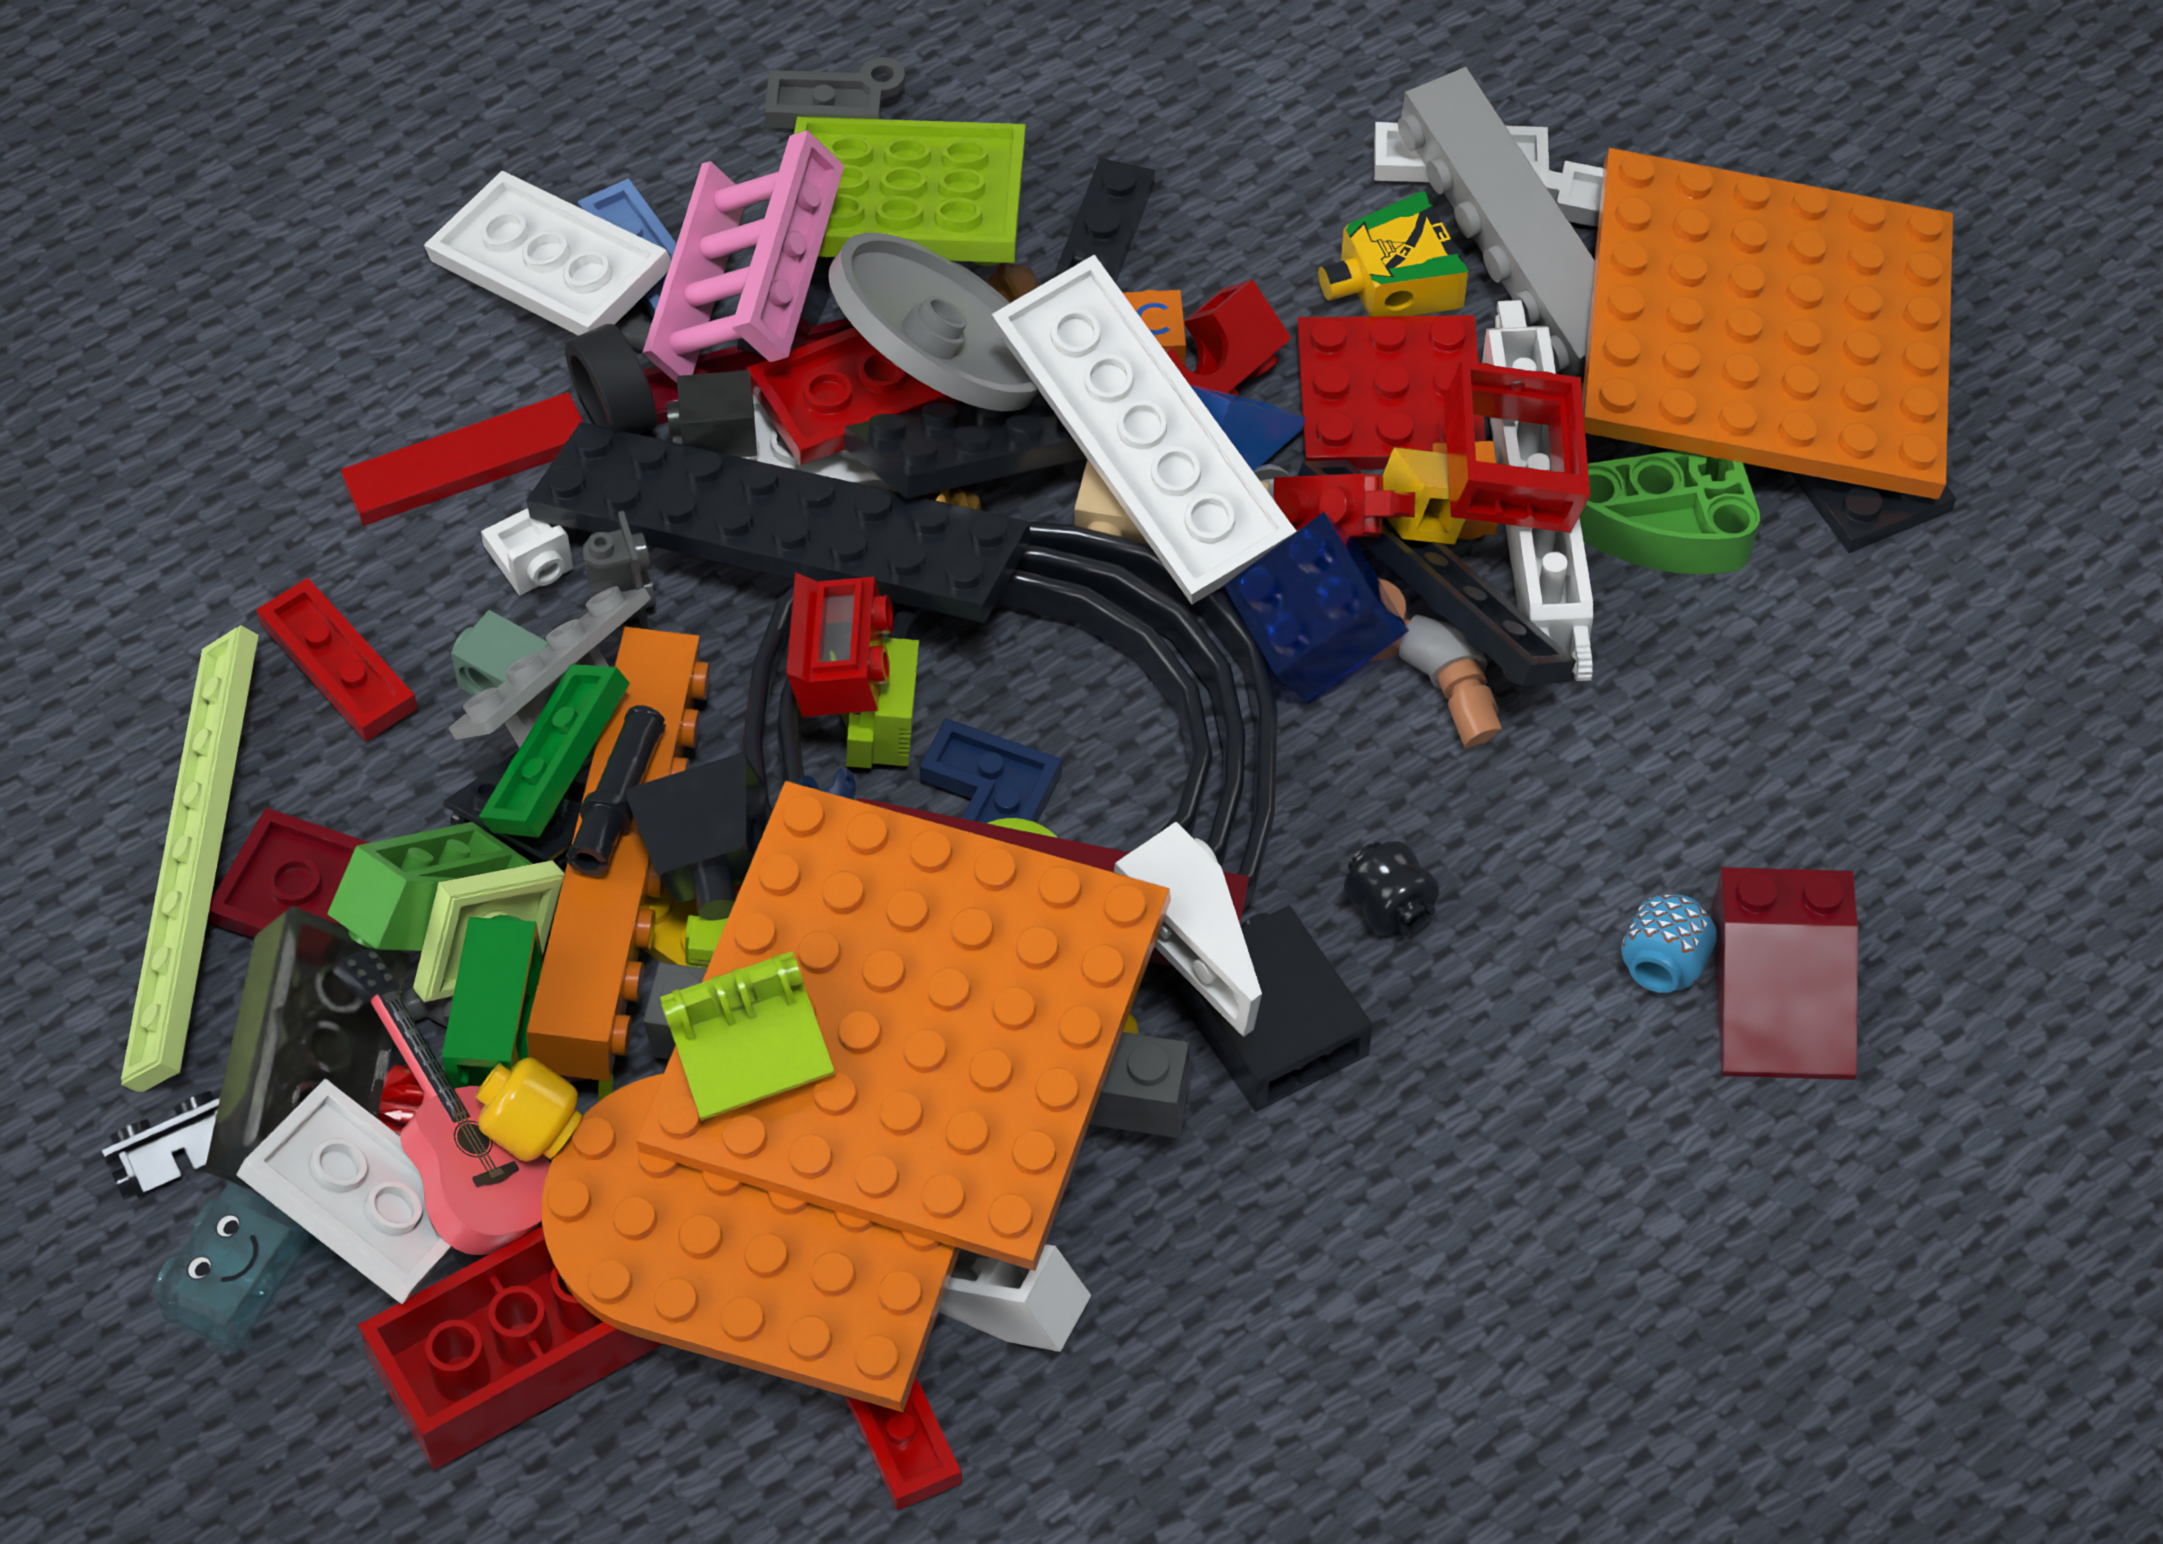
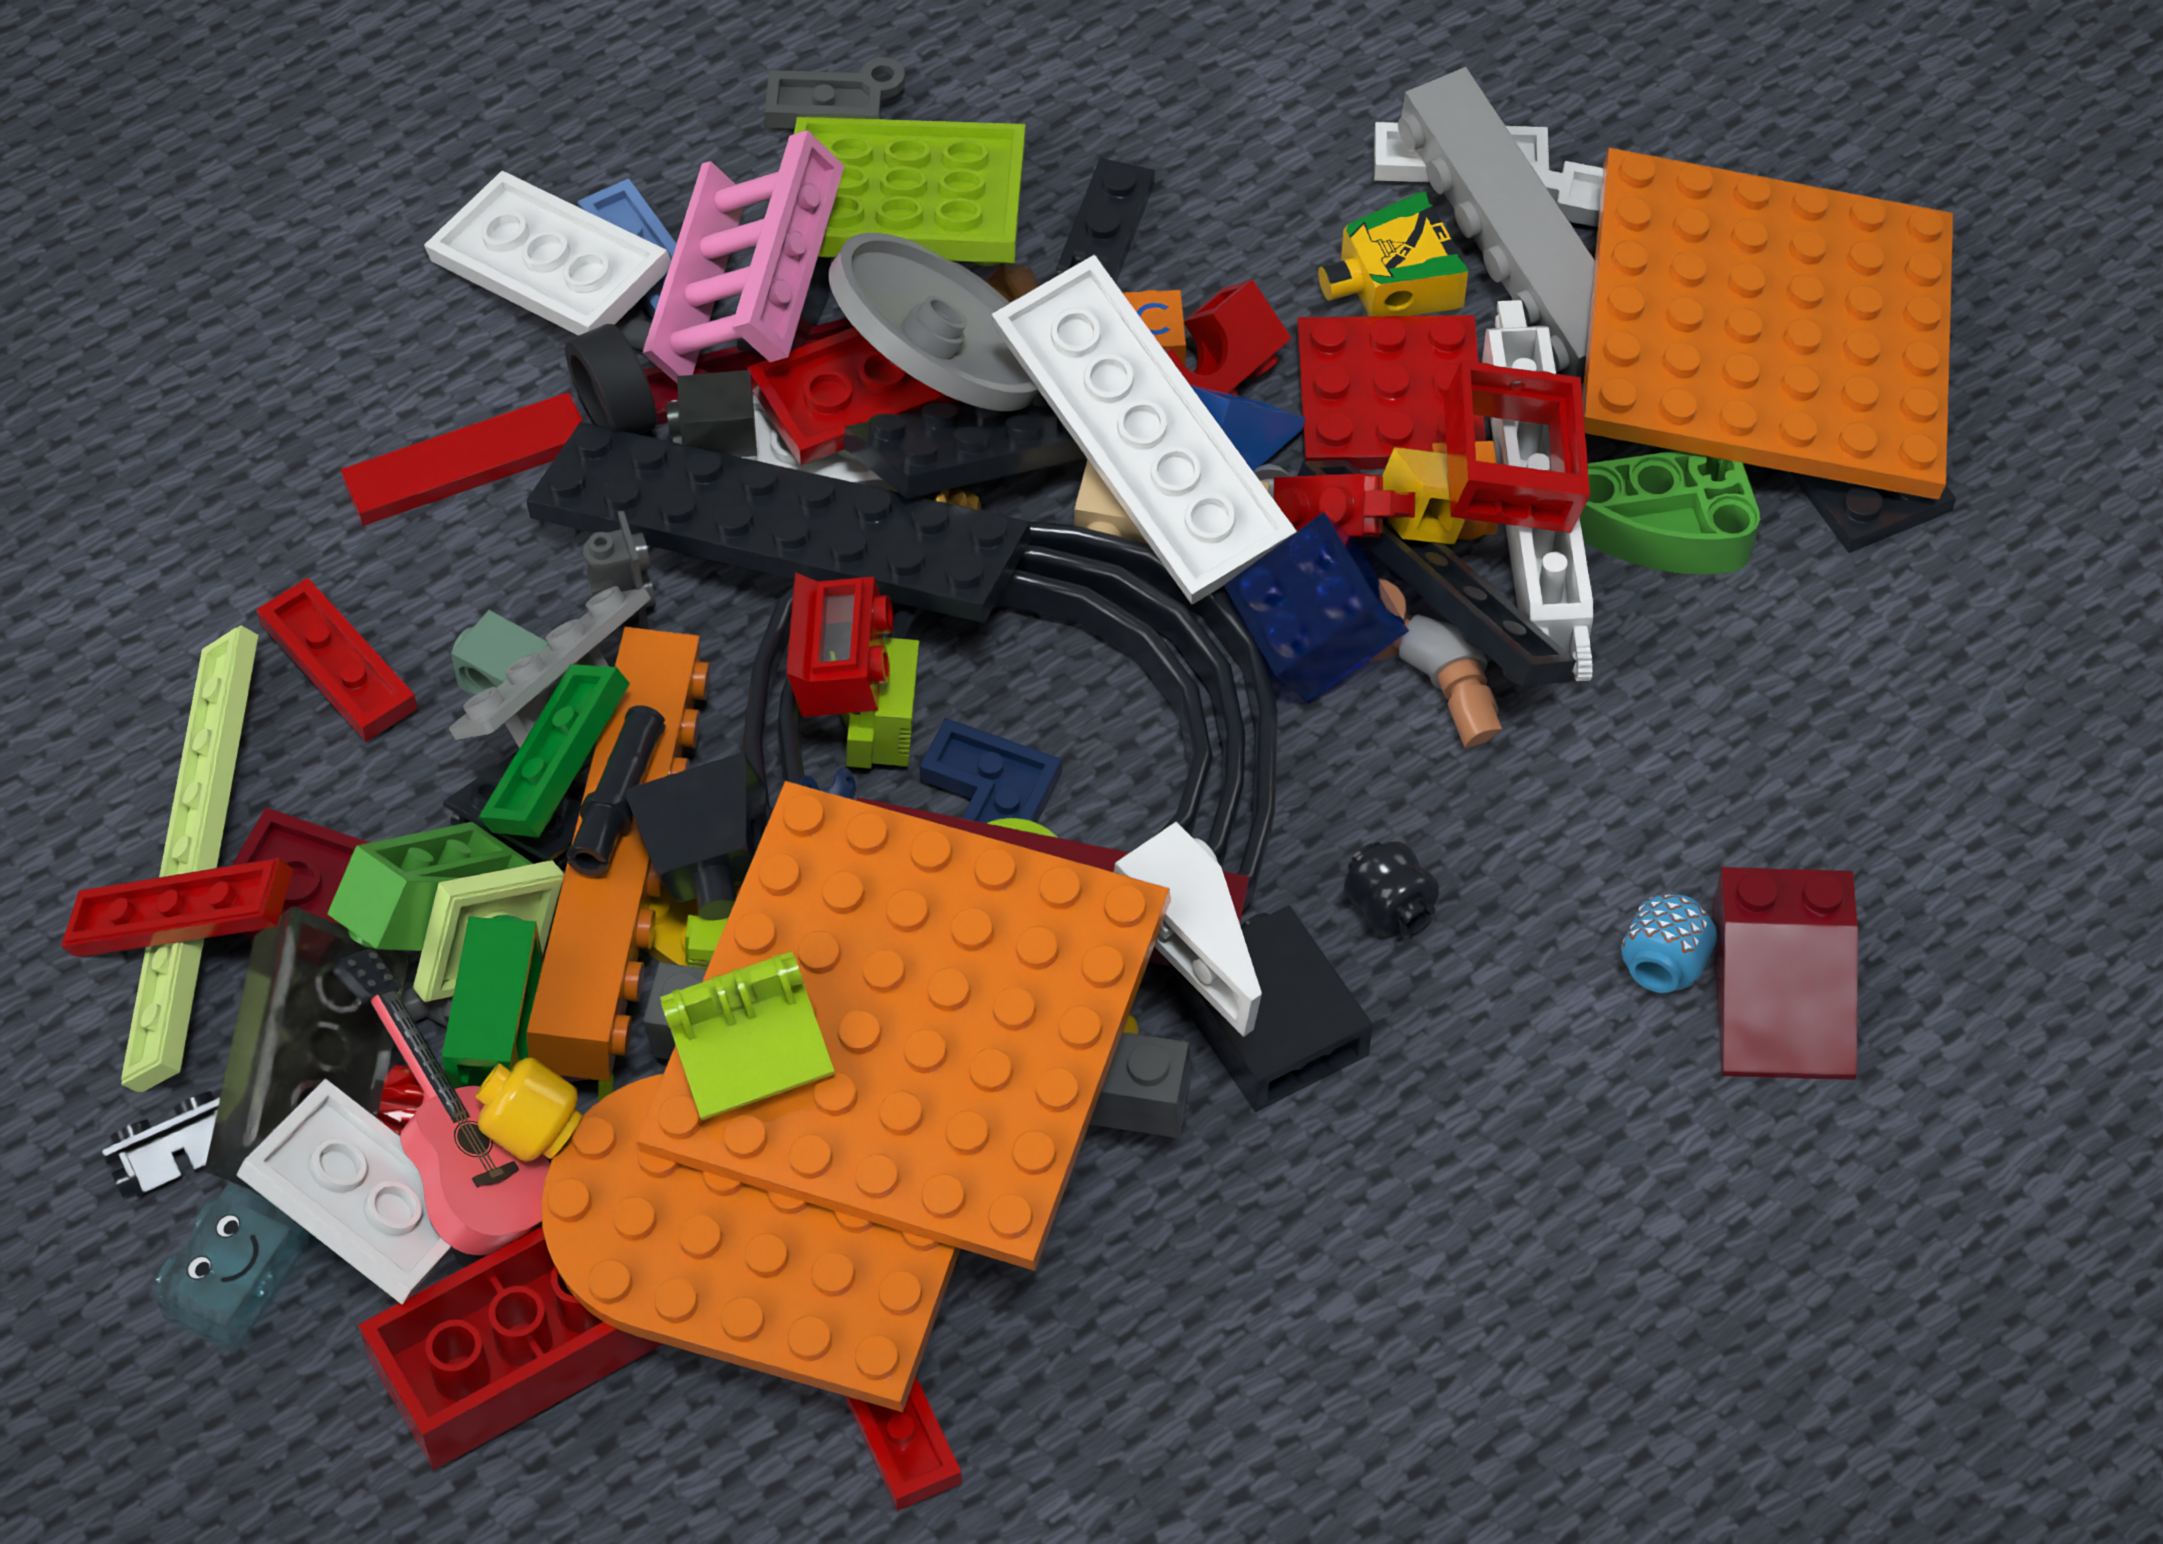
(178, 908): none -> red tile
(528, 551): white bracket -> none
(1015, 1301): white slope -> none

